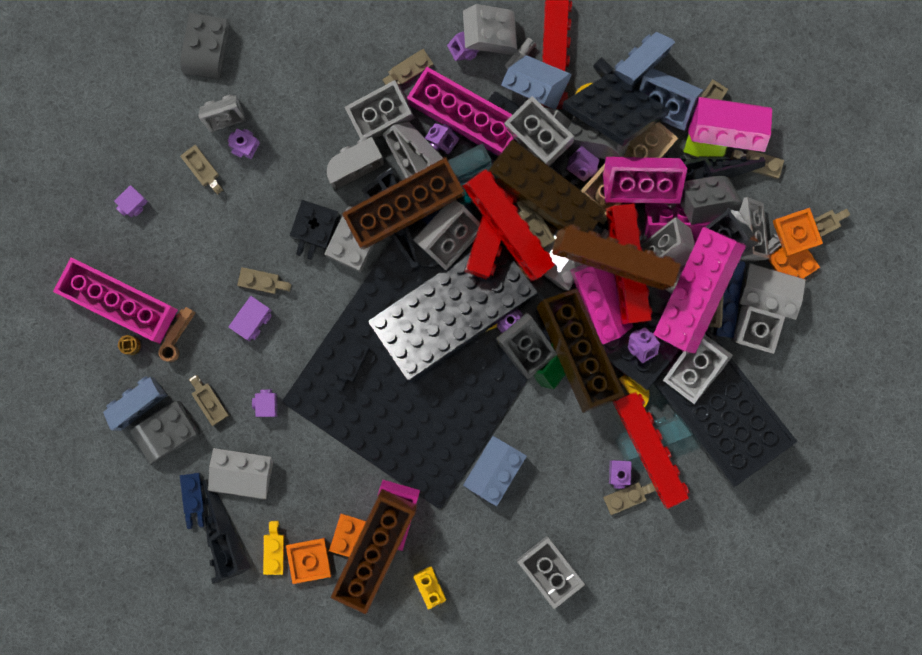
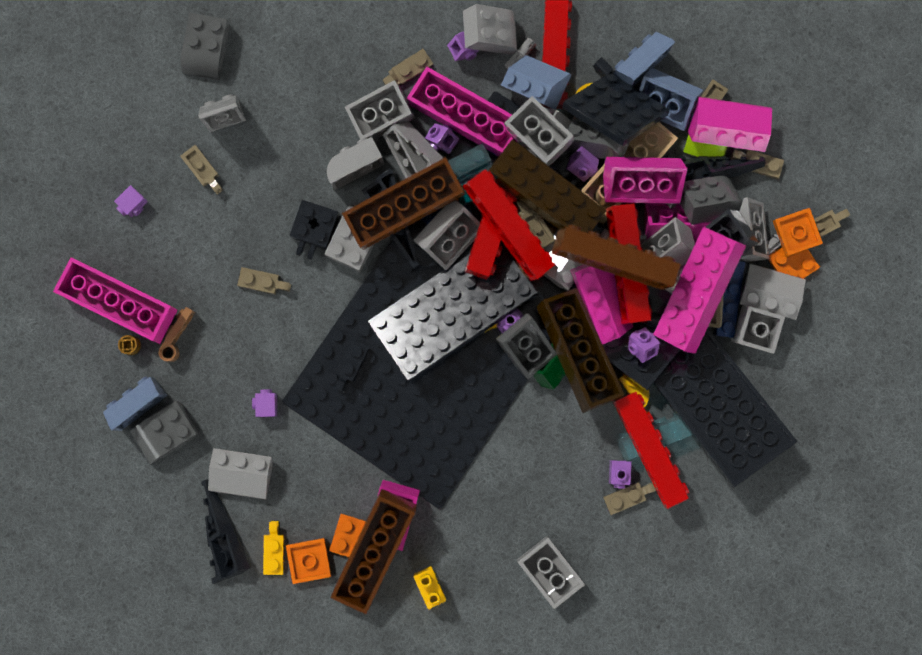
(192, 498): dark blue hinge -> none
(208, 401): dark tan plate -> none
(248, 146): medium lavender brick -> none
(250, 319): medium lavender brick -> none
(494, 470): sand blue slope -> none
(697, 370): light grey slope -> none

